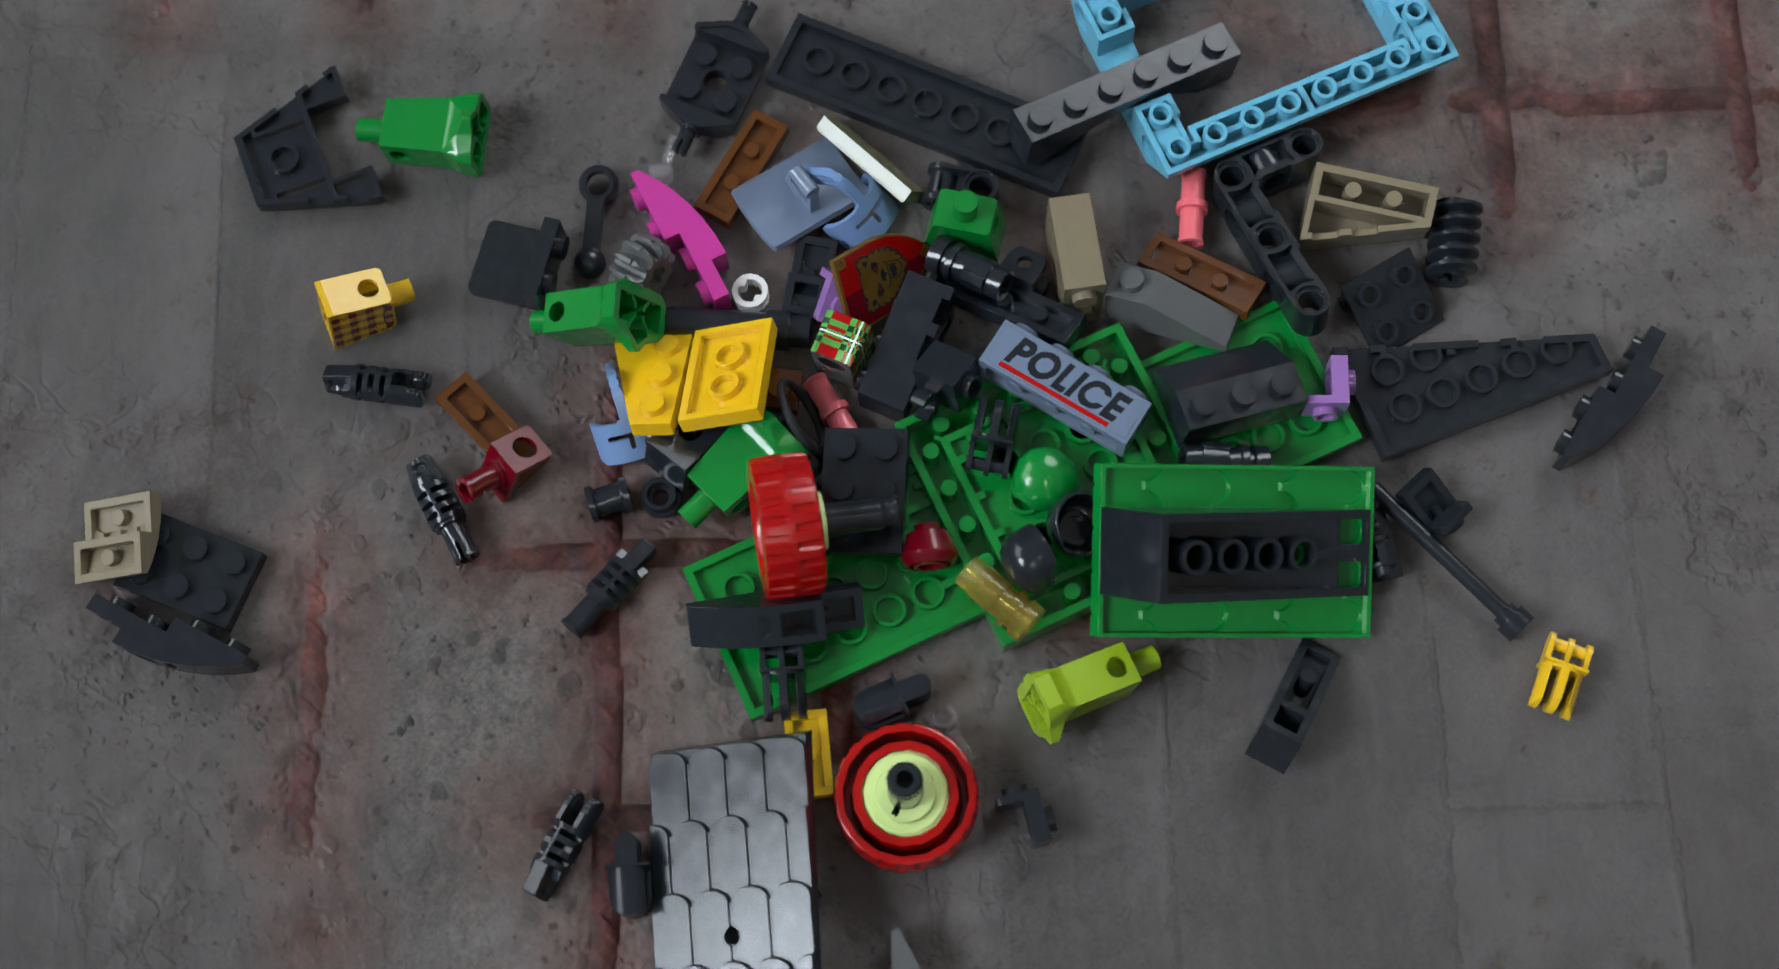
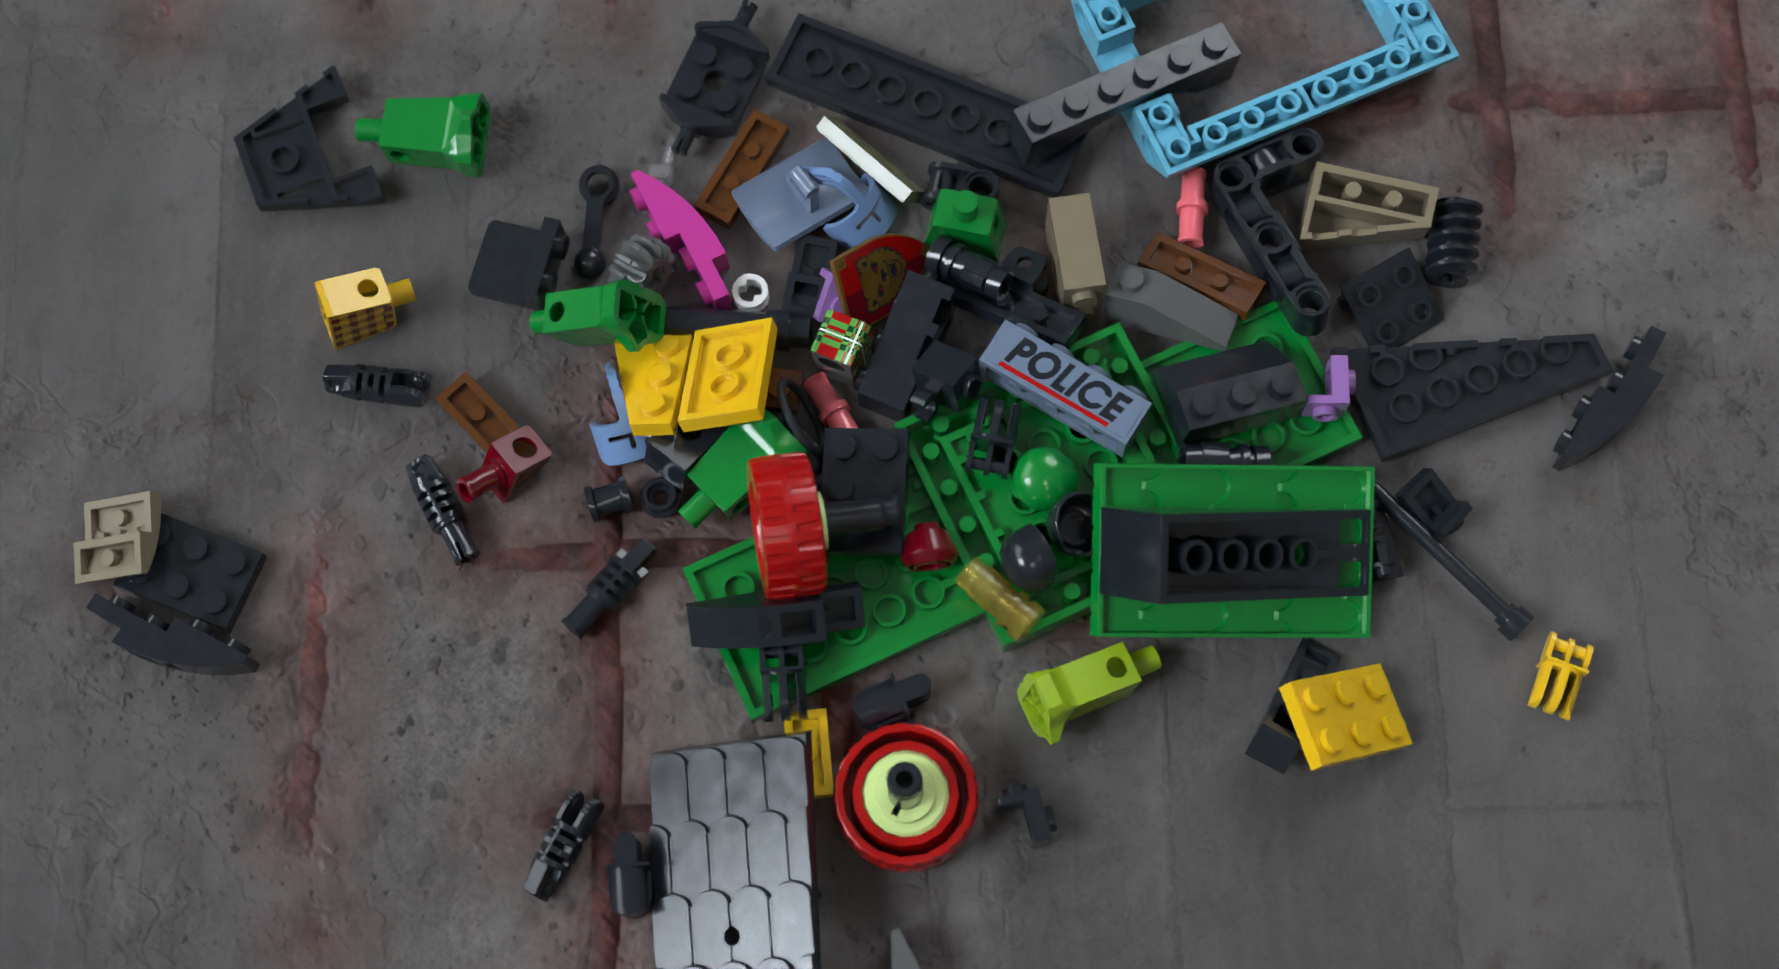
(1345, 716): none -> yellow plate

